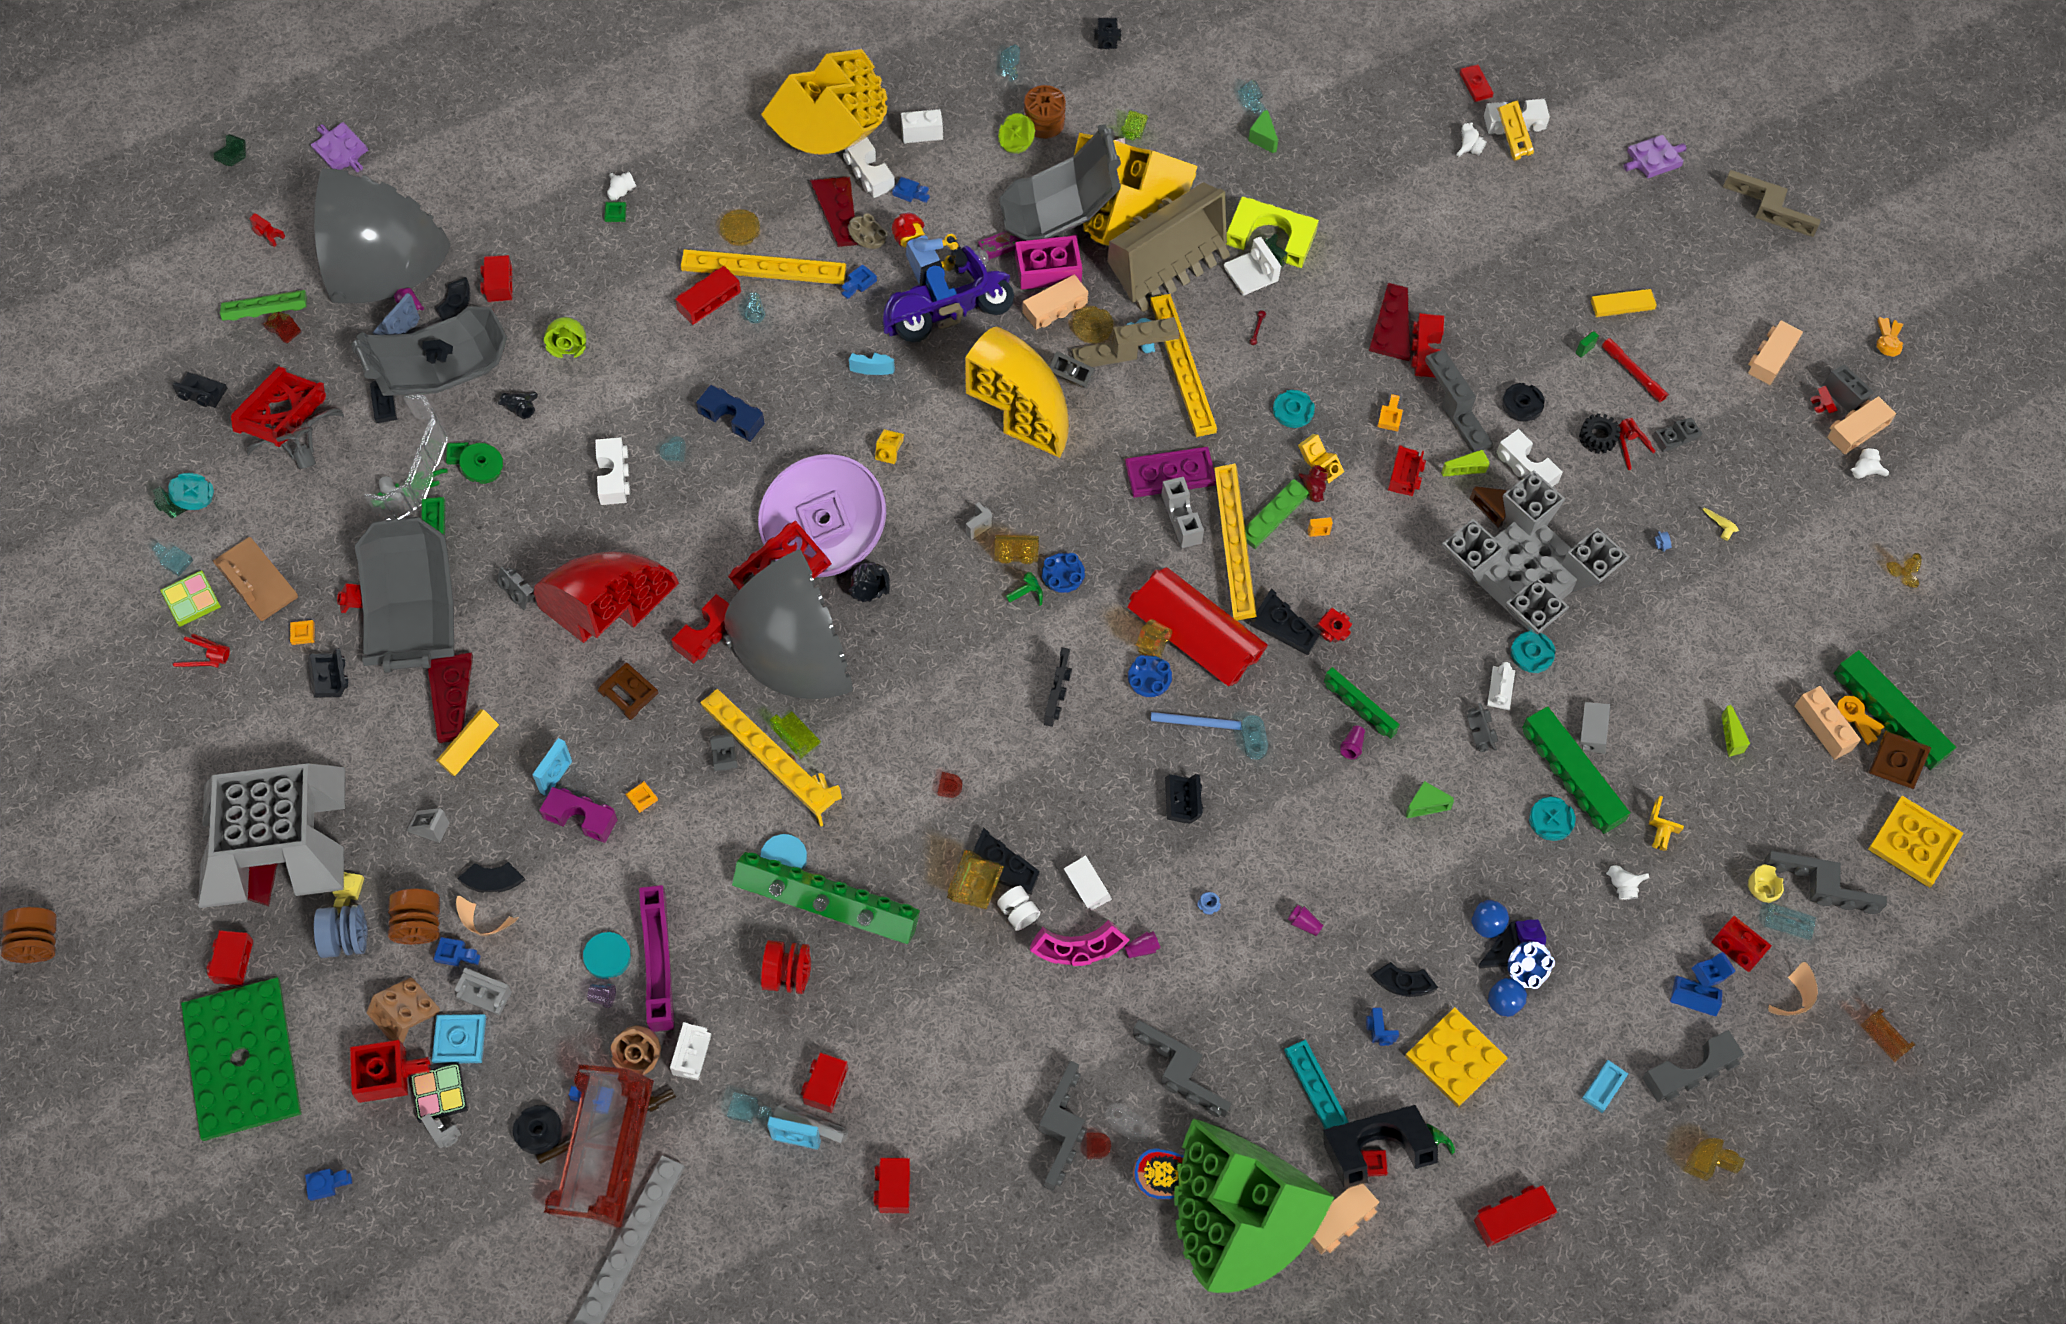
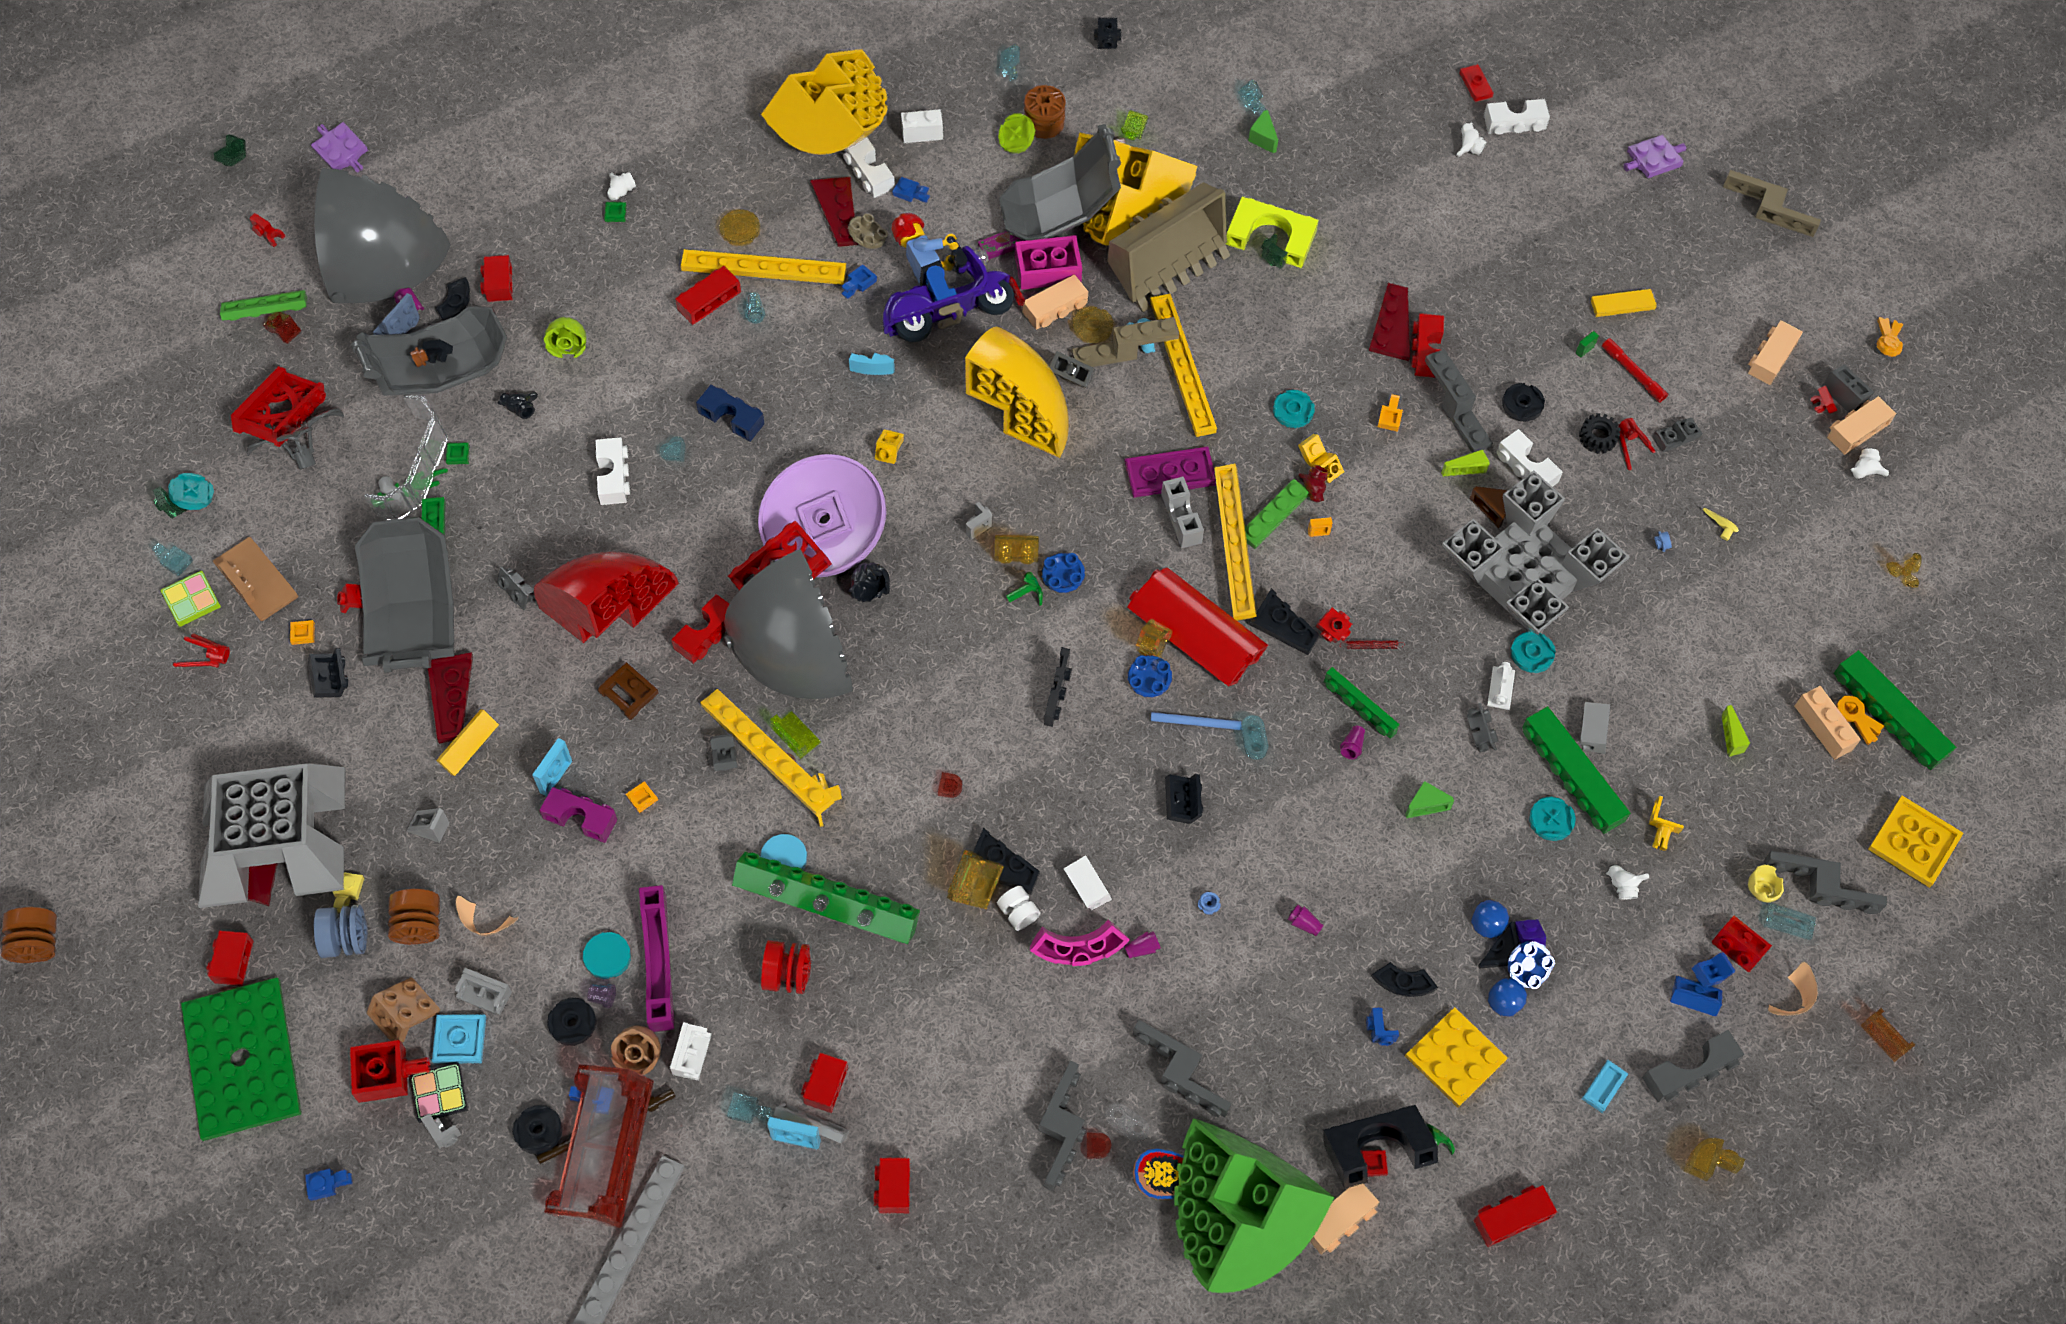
(200, 389): black bracket -> none
(383, 406): black hinge -> none
(419, 357): none -> dark orange plate
(453, 951): blue plate -> none
(481, 472): green plate -> none
(491, 880): black tile -> none
(568, 1010): none -> black plate
(1017, 290): none -> red piece
(1254, 269): white bracket -> none
(1261, 315): dark red hinge -> none
(1315, 1085): teal tile -> none
(1381, 643): none -> red piece
(1406, 471): red hinge -> none
(1515, 130): yellow plate -> none
(1899, 760): reddish brown plate -> none

